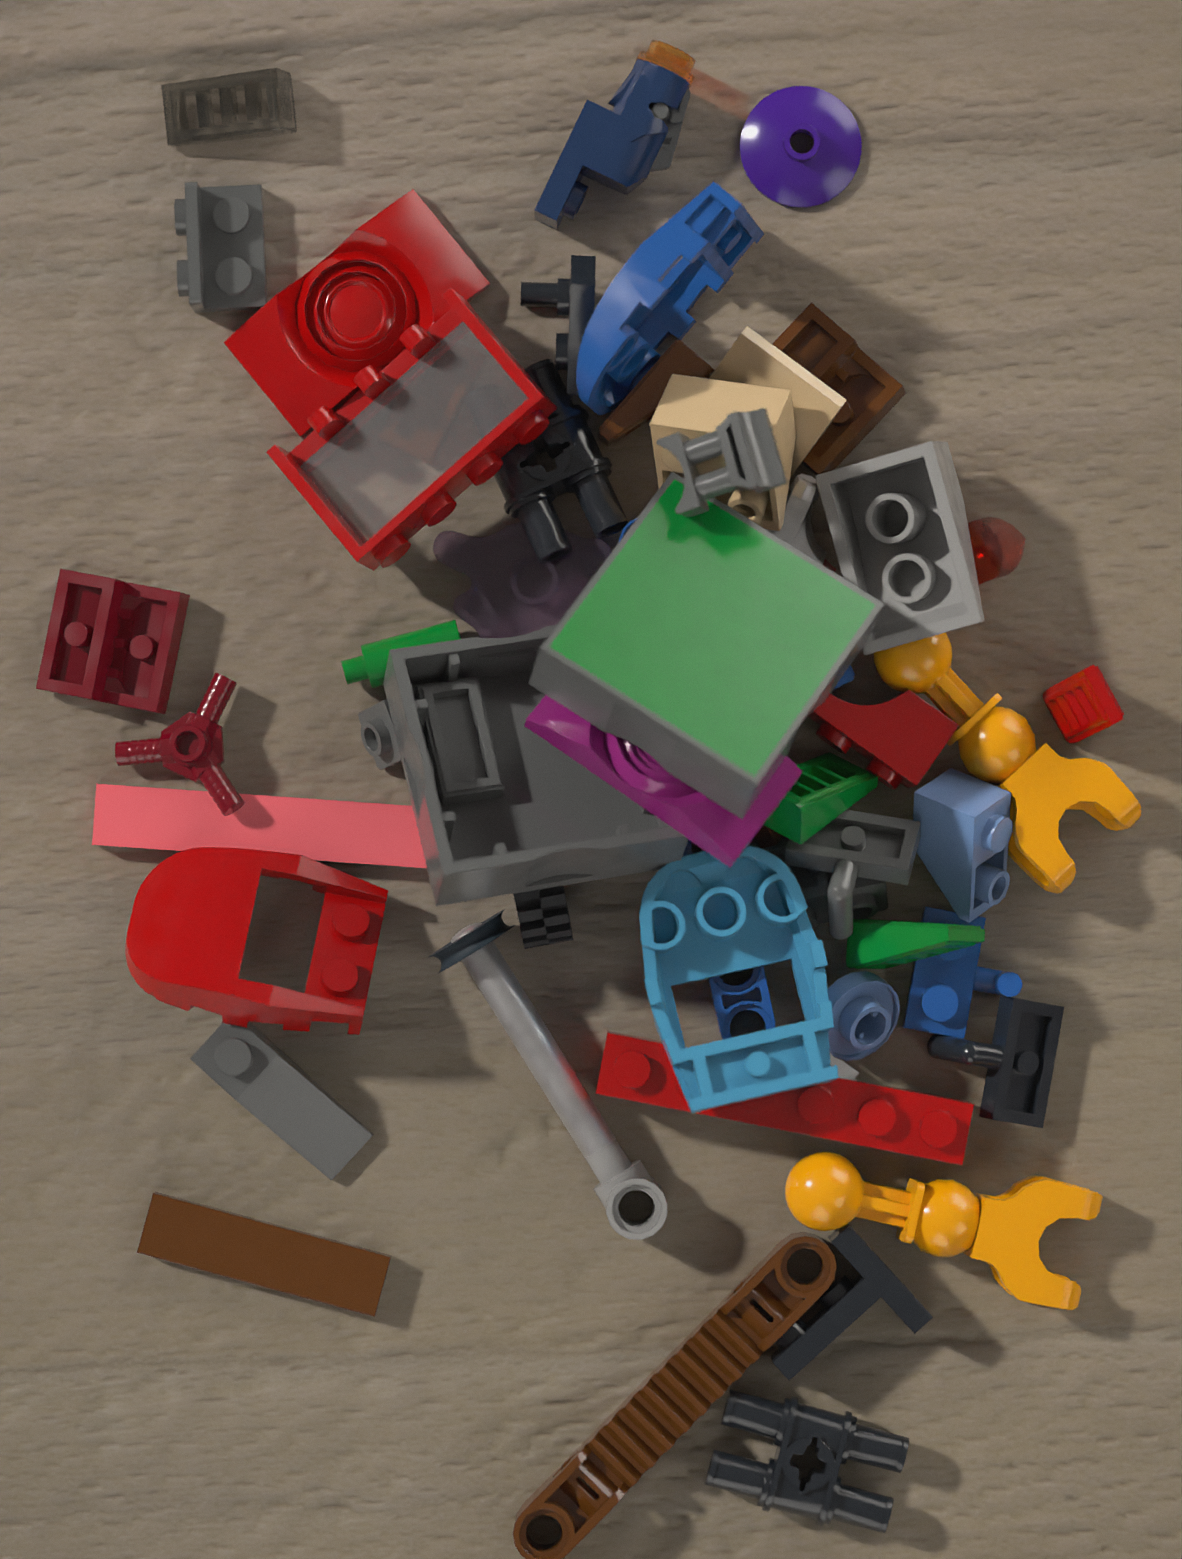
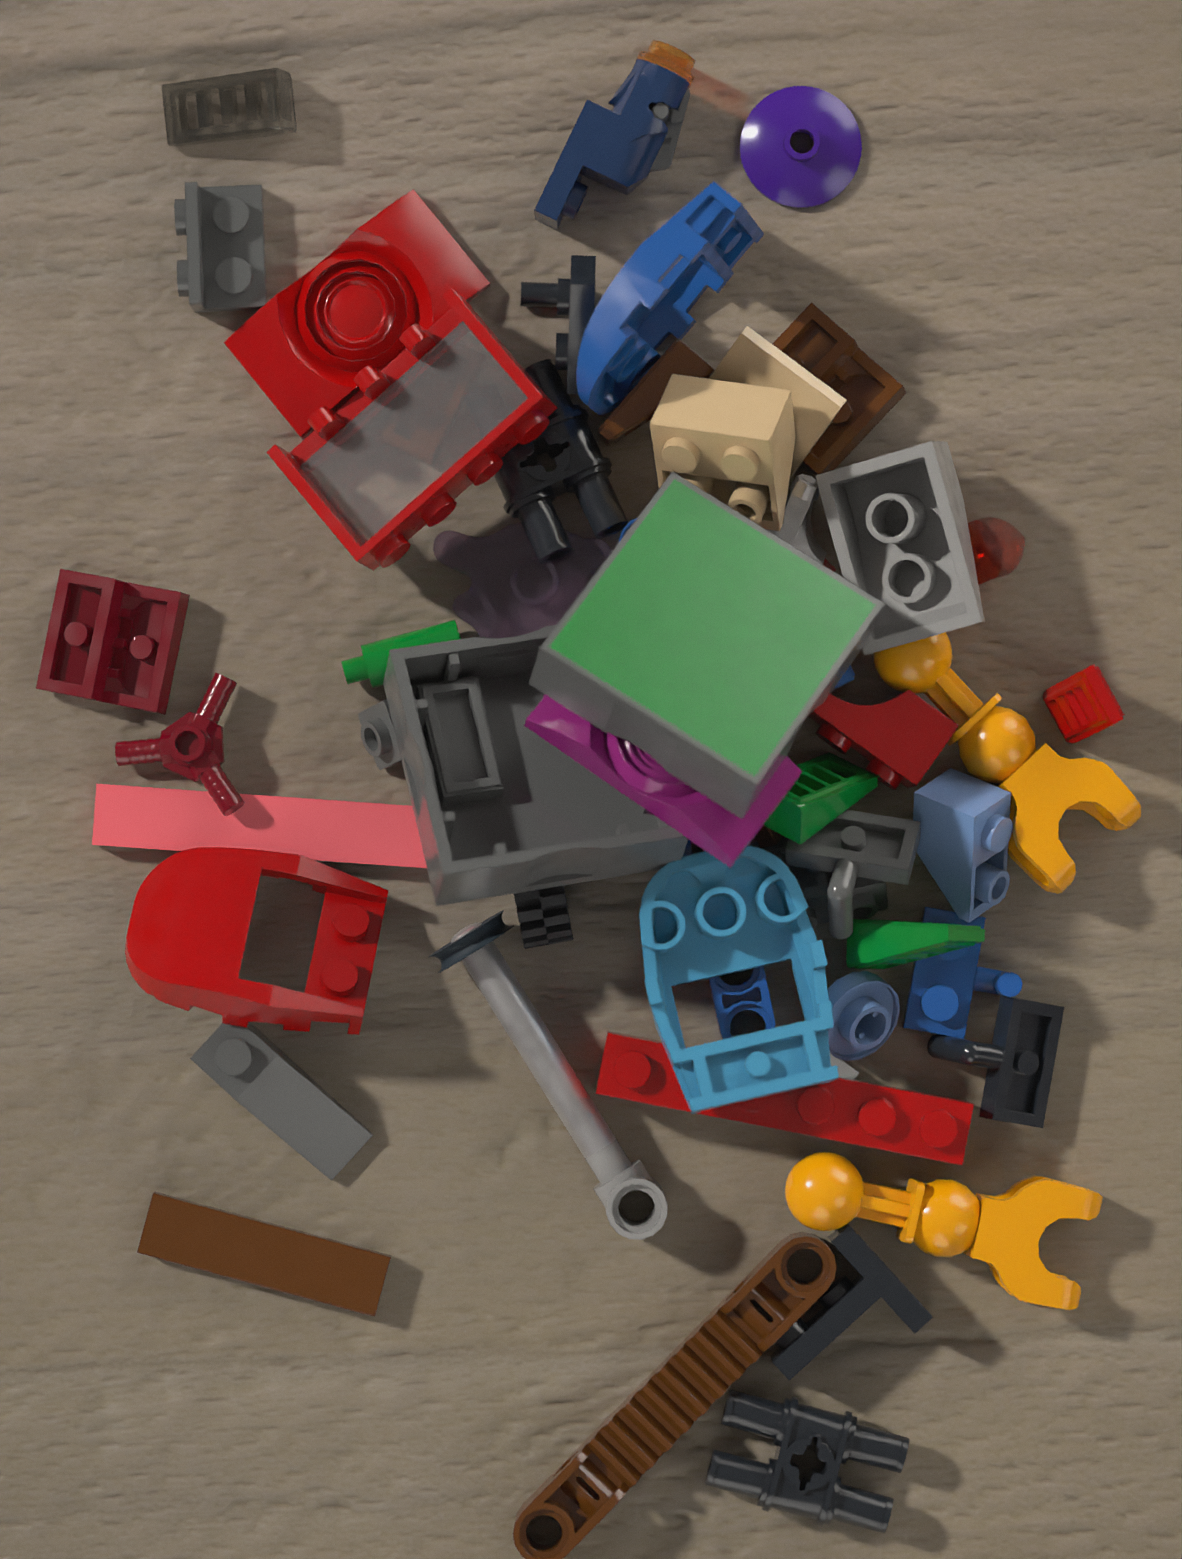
(749, 457): dark grey piece -> none

